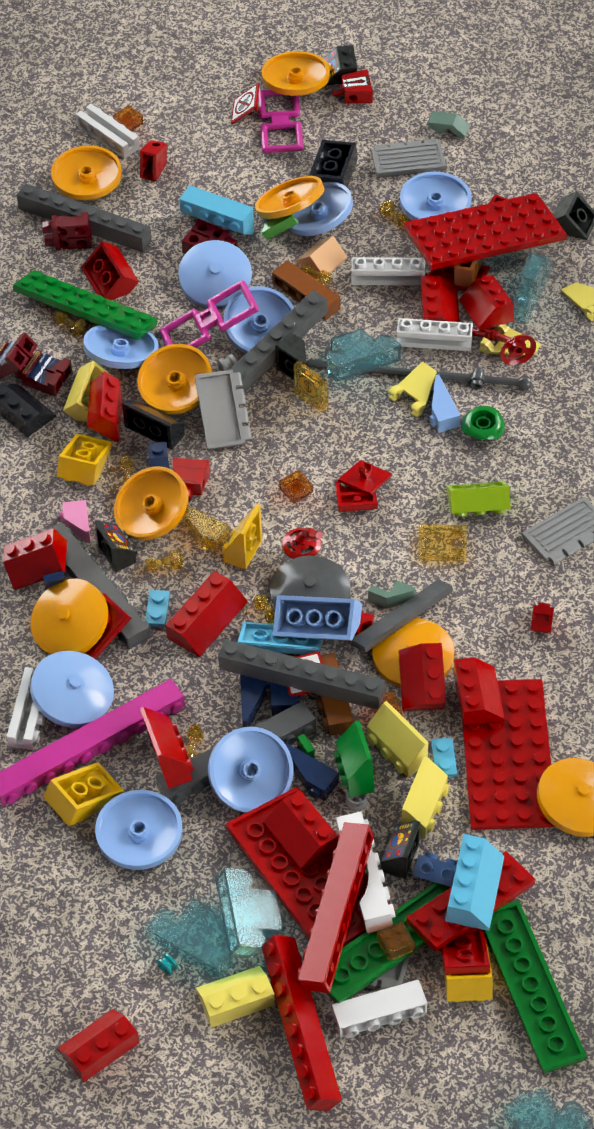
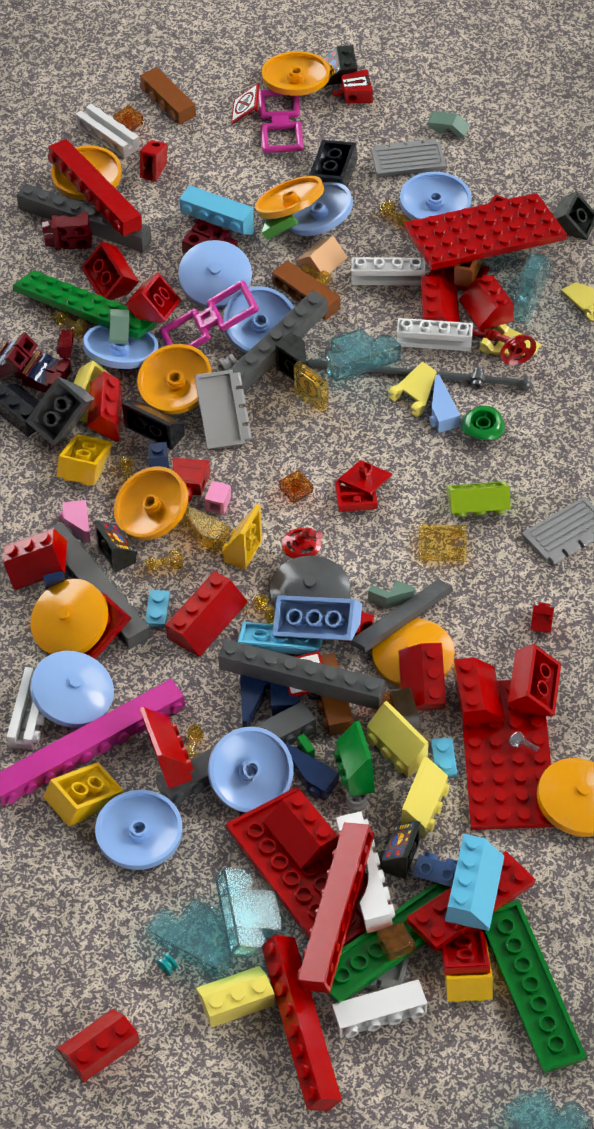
(60, 410): none -> dark grey slope
(65, 344): none -> dark red piece
(95, 187): none -> red brick
(119, 326): none -> sand green slope
(153, 300): none -> red slope
(167, 95): none -> dark orange brick
(218, 497): none -> bright pink brick
(404, 703): none -> dark brown slope
(518, 738): none -> clear light blue hand
(534, 681): none -> red slope

